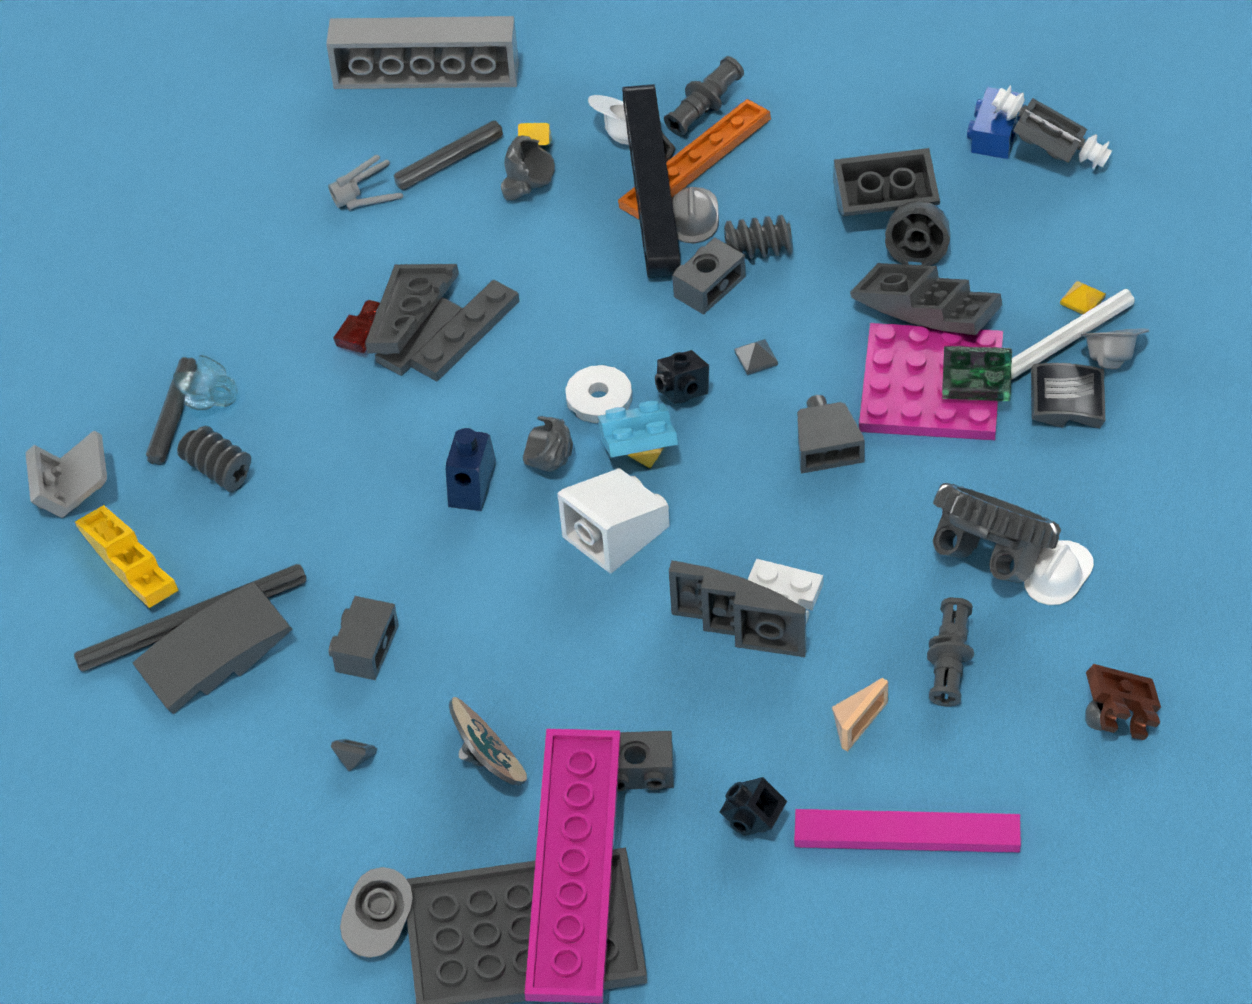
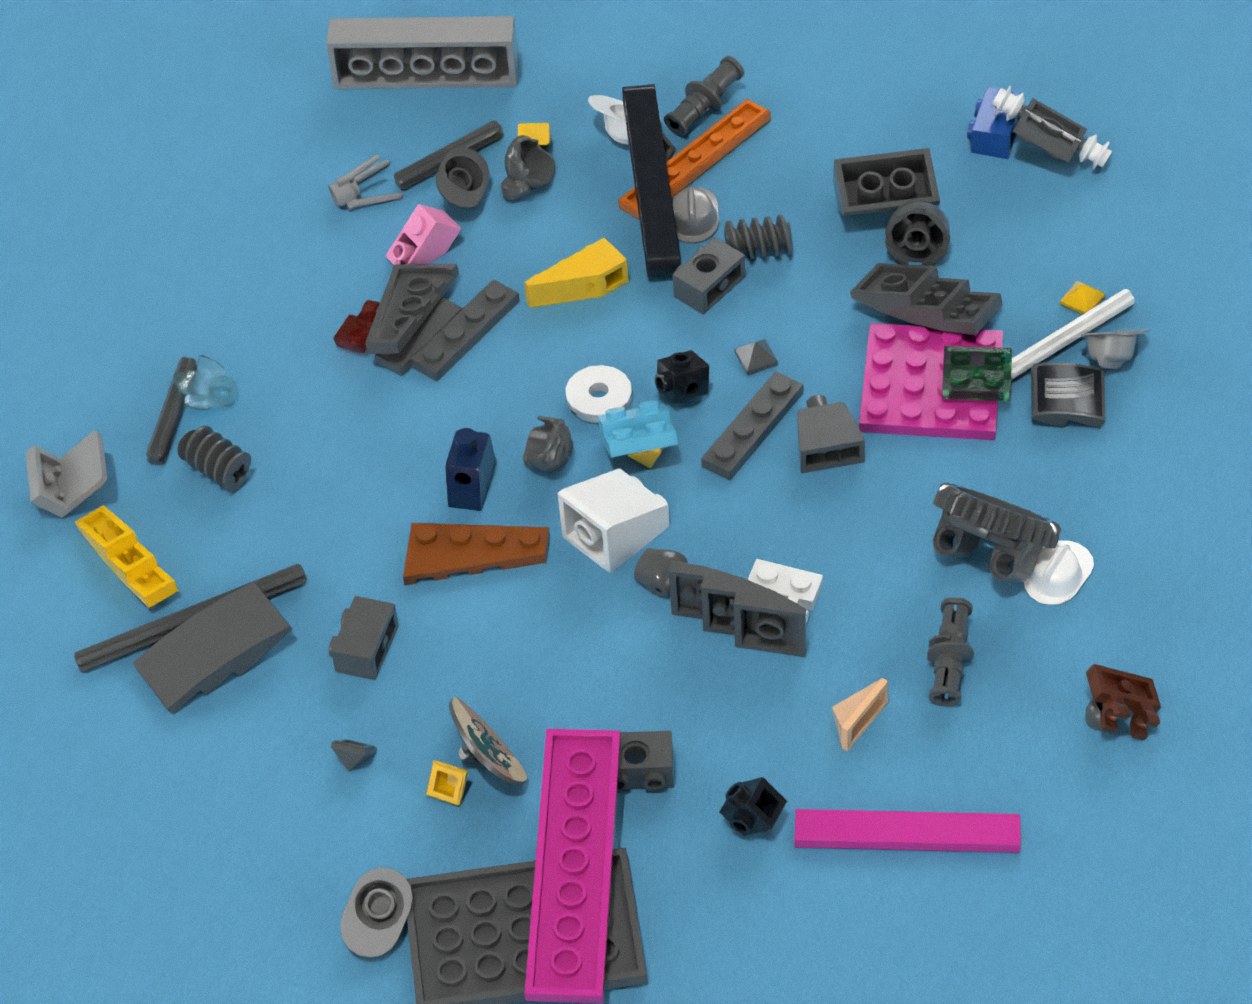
(424, 237): none -> bright pink slope
(447, 782): none -> yellow slope
(455, 548): none -> dark orange wing
(462, 177): none -> dark grey piece
(582, 276): none -> yellow slope
(654, 569): none -> dark grey piece
(752, 425): none -> dark grey plate

